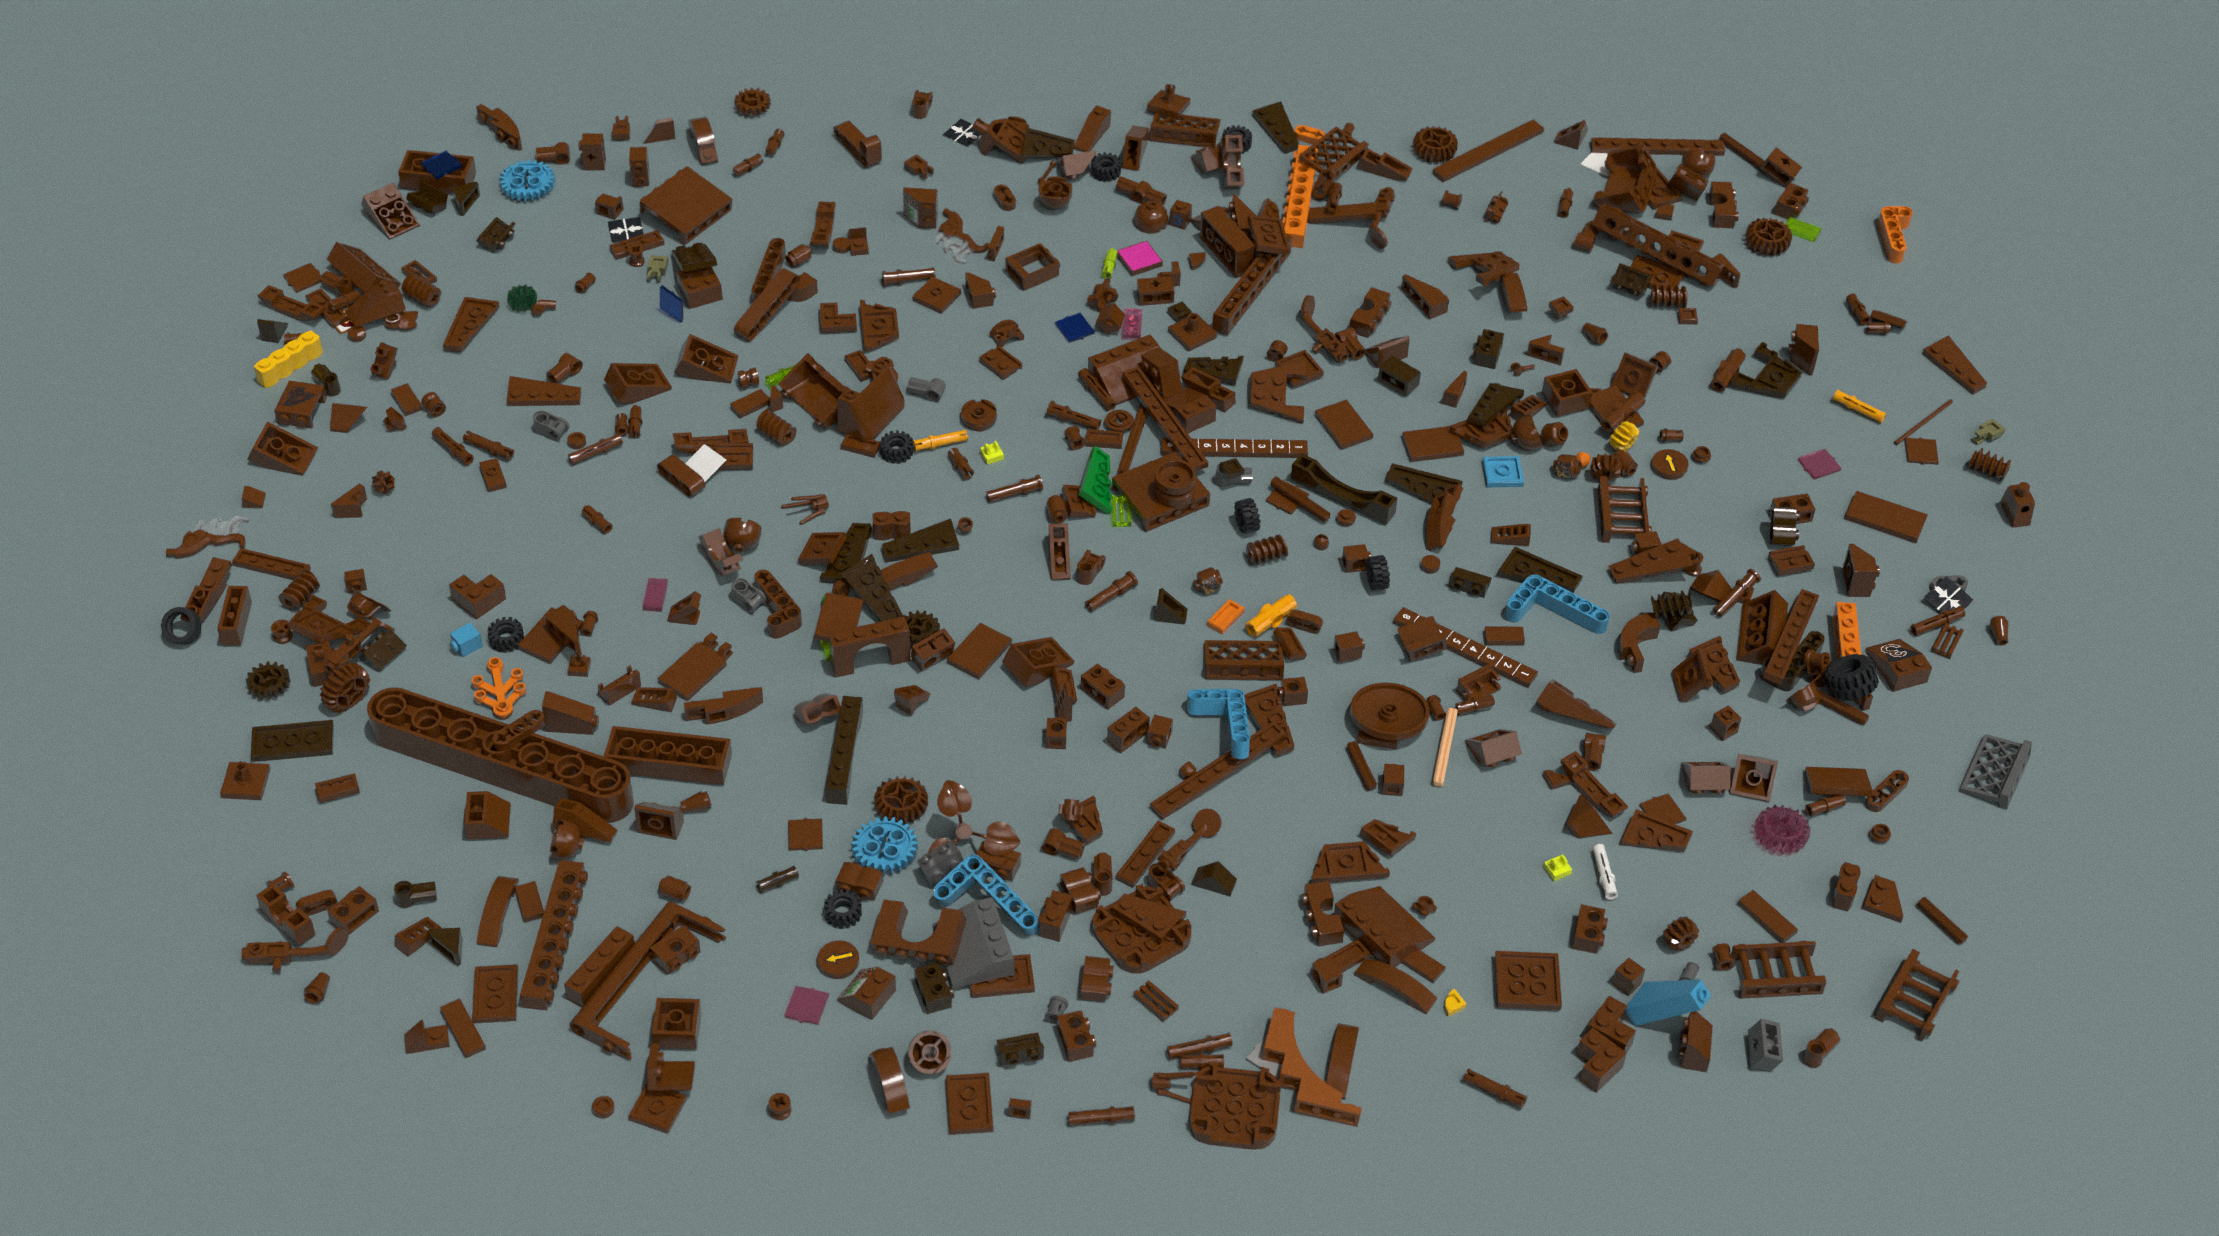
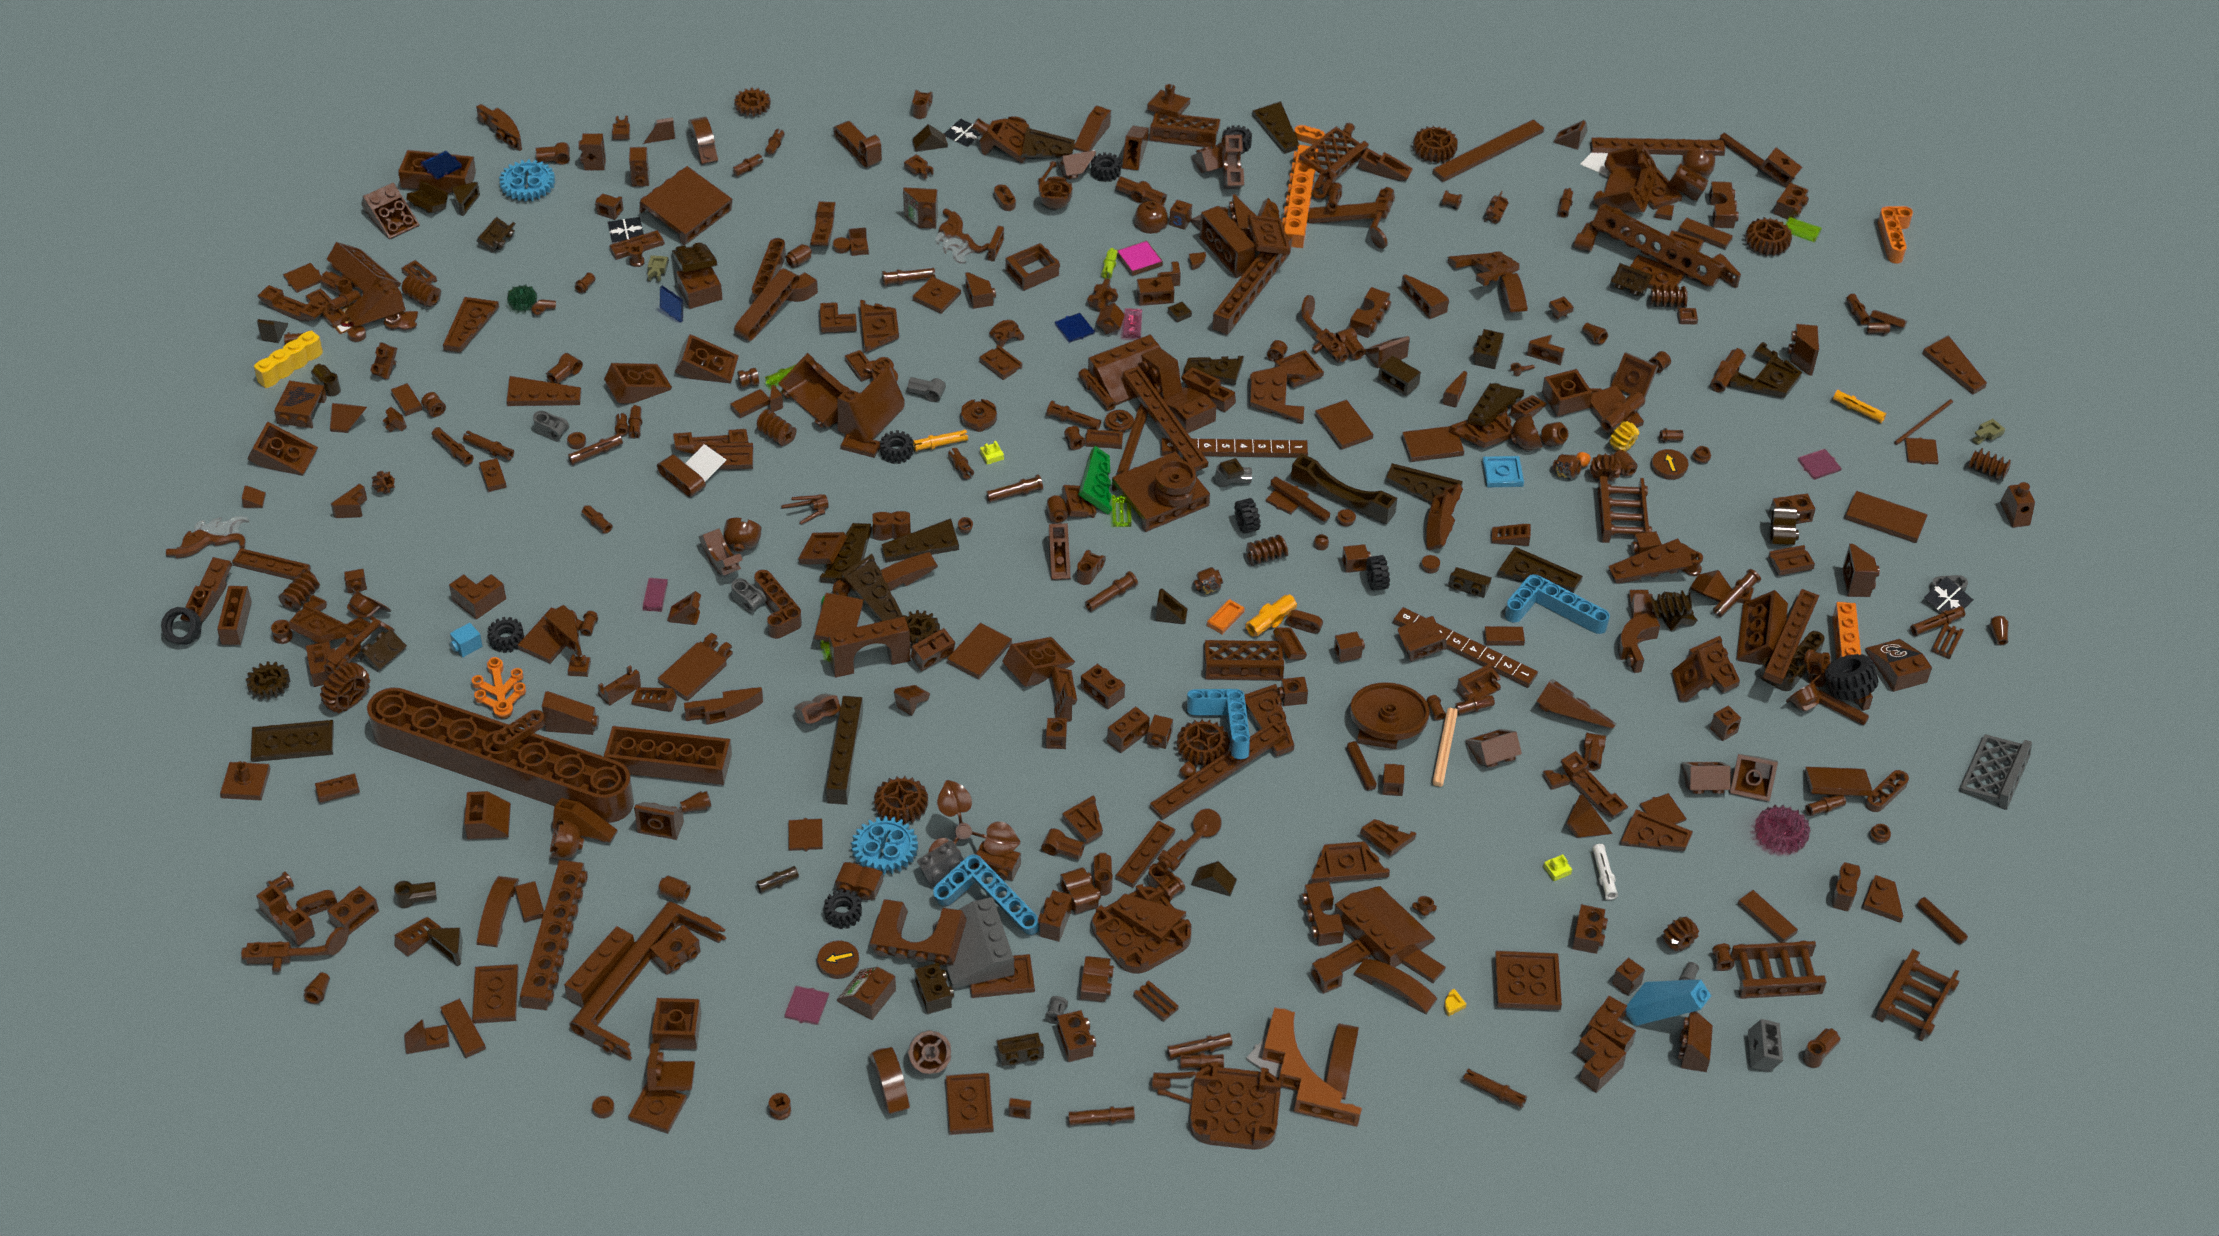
(929, 139): none -> dark brown slope
(1070, 809): reddish brown gear -> none
(1192, 332): reddish brown tile -> none
(1202, 742): none -> reddish brown gear
(1640, 602): none -> reddish brown slope
(1706, 233): none -> reddish brown tile

